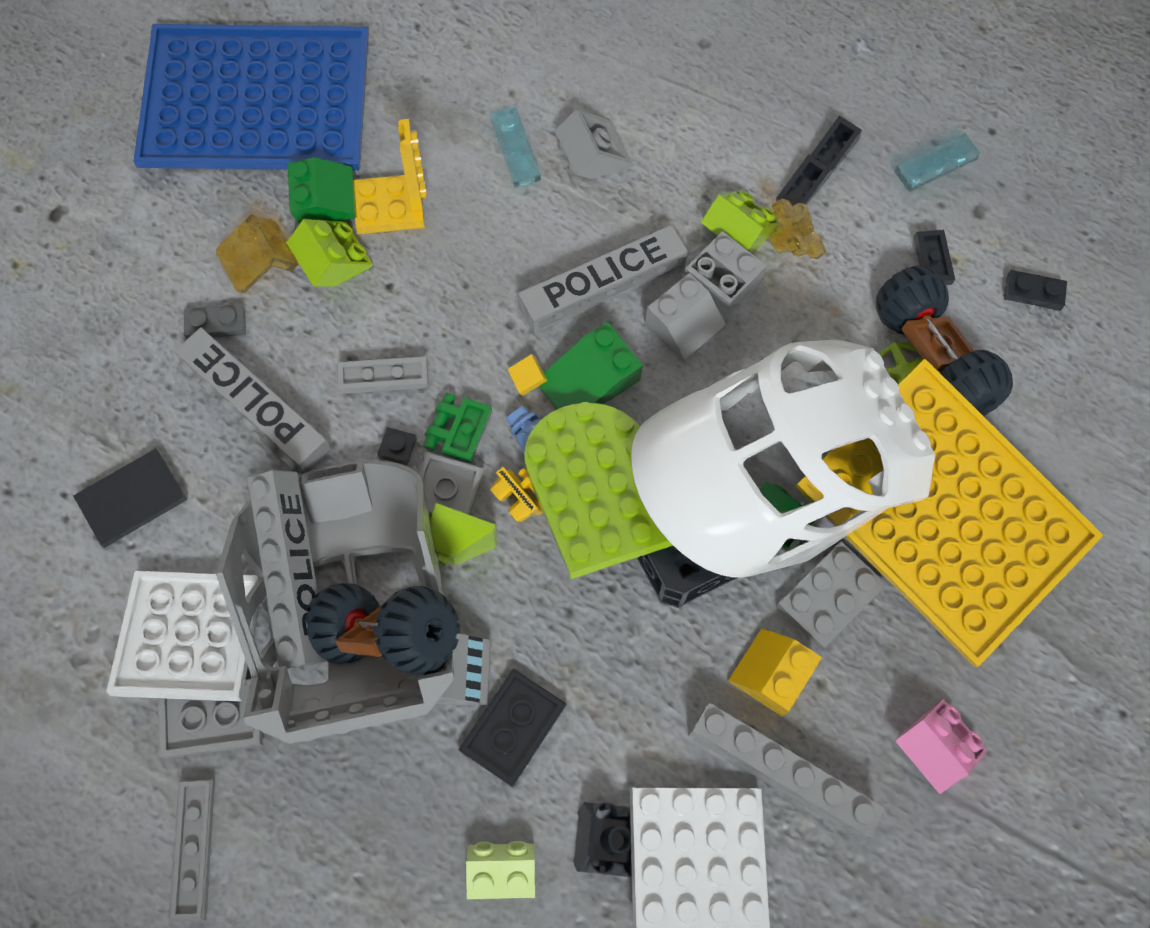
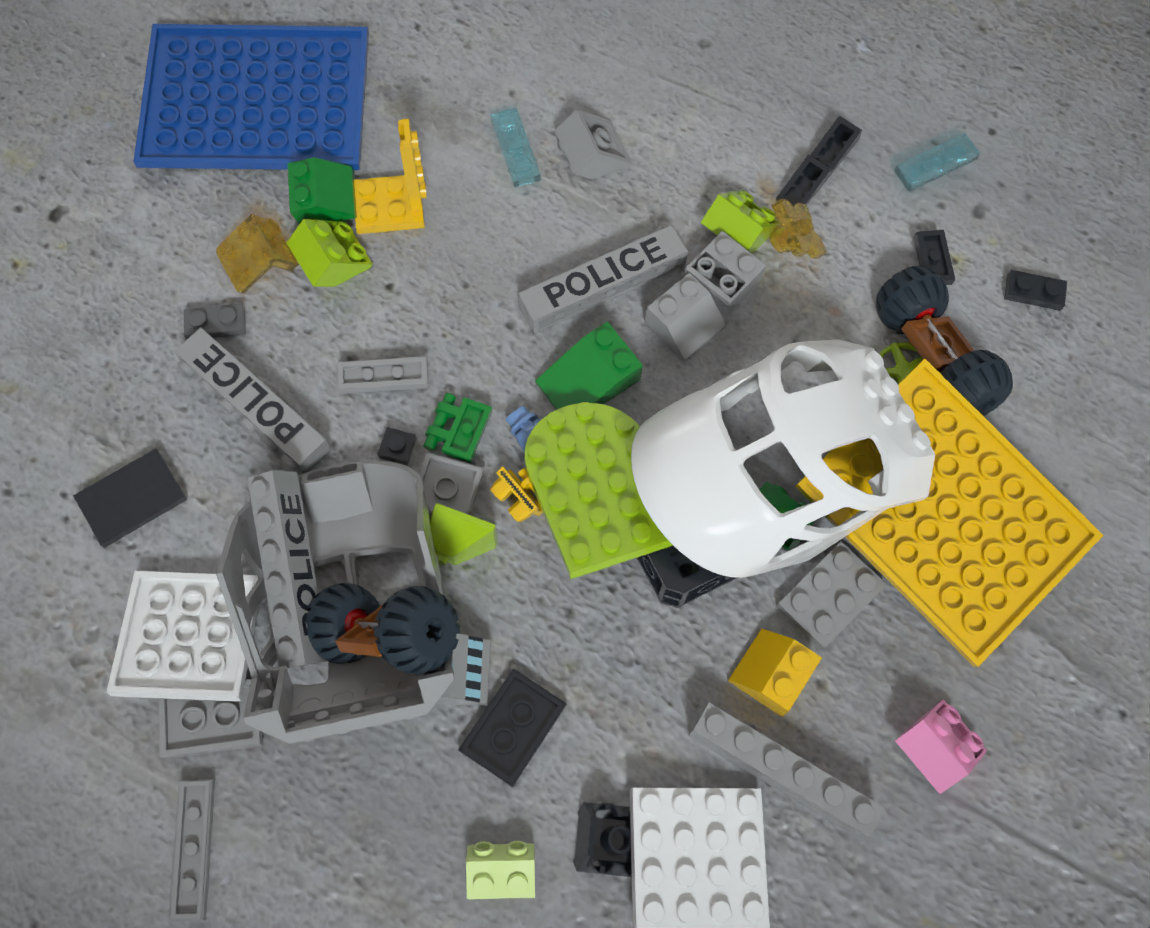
(527, 374): yellow tile -> none

